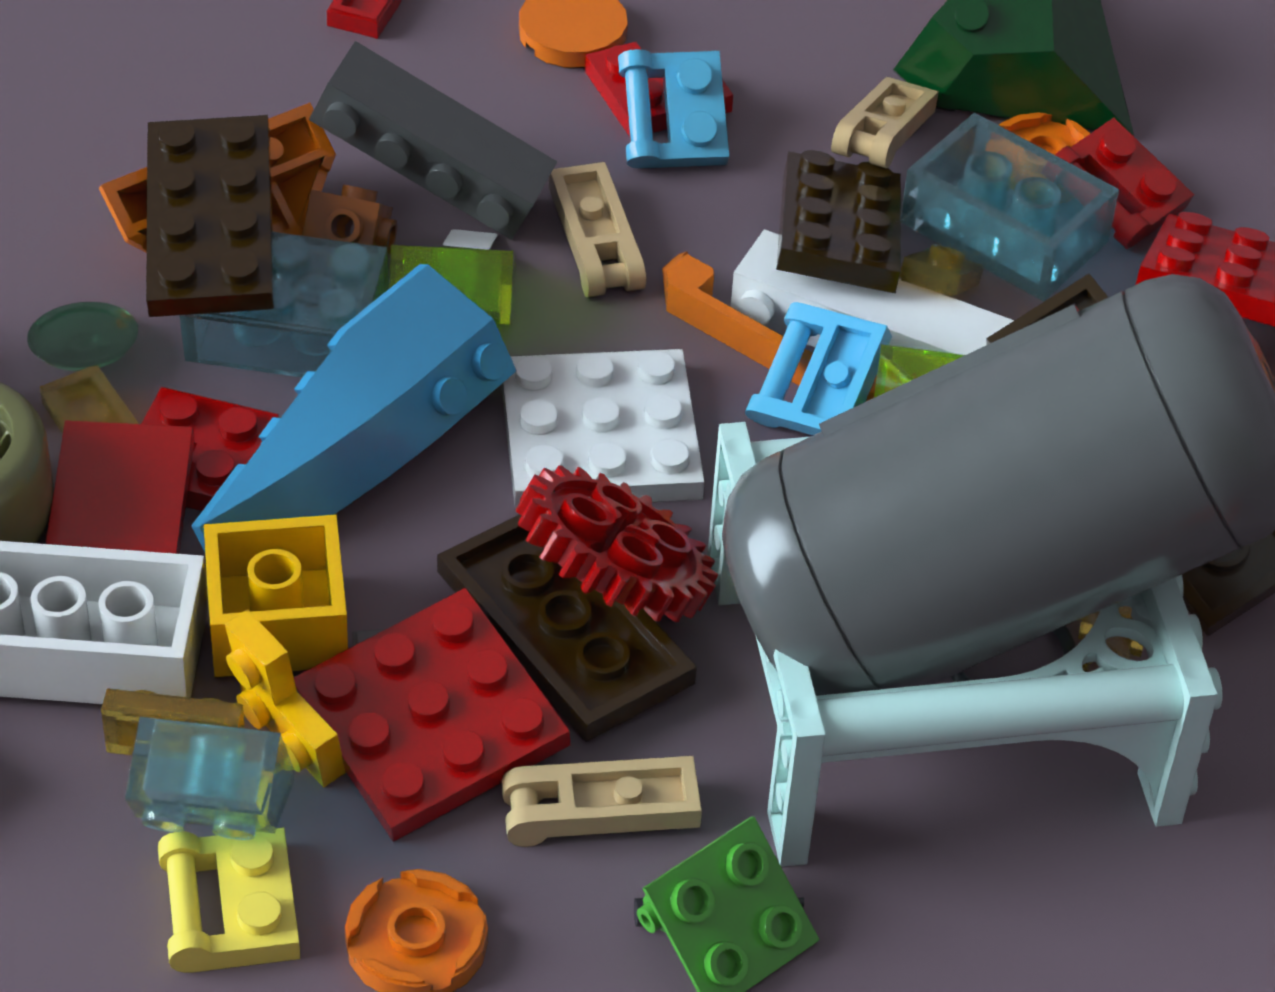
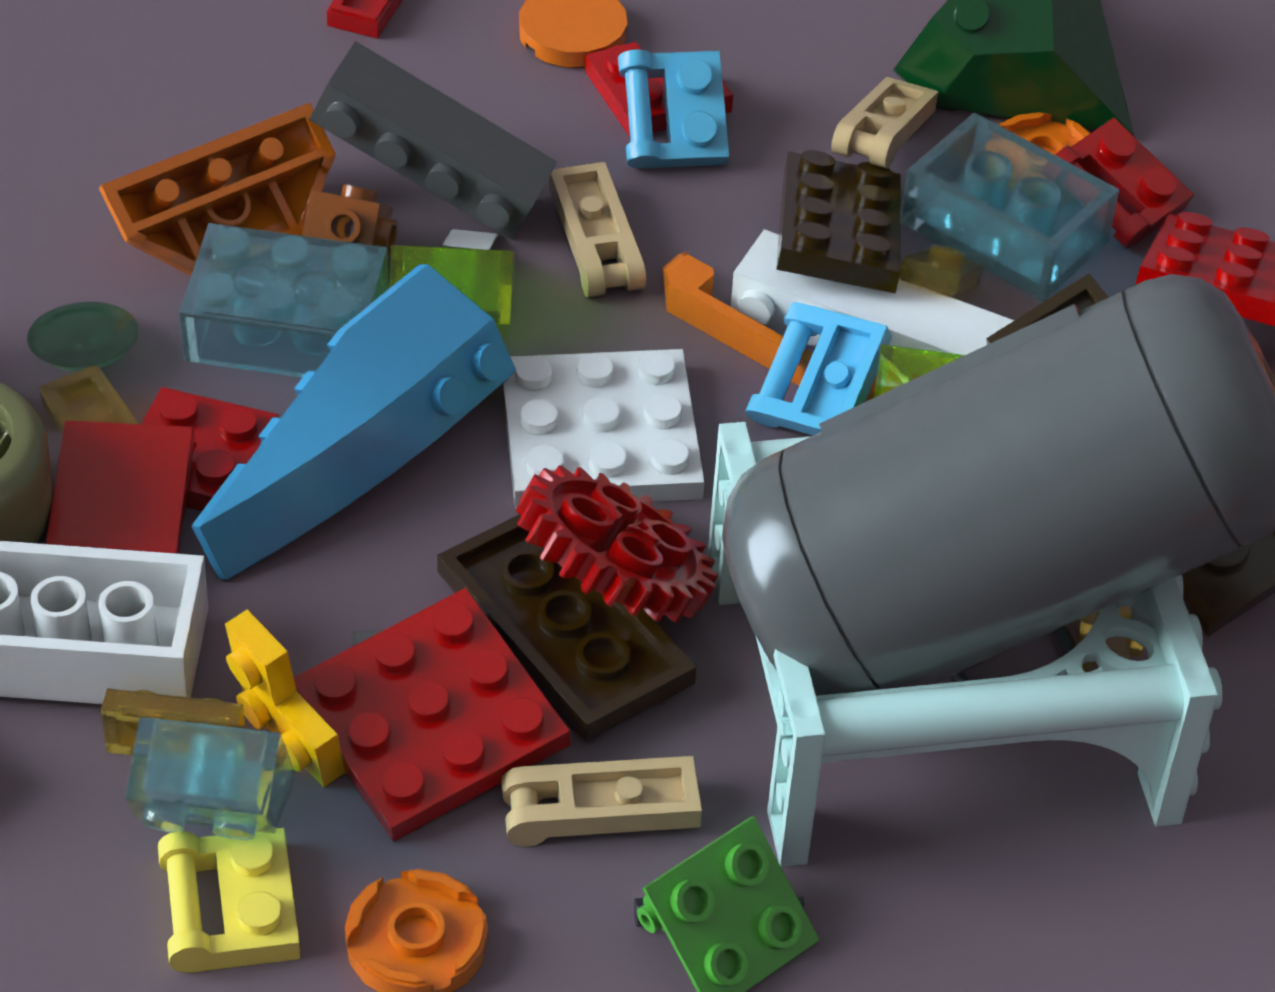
(209, 216): dark brown plate -> none
(286, 578): yellow brick -> none

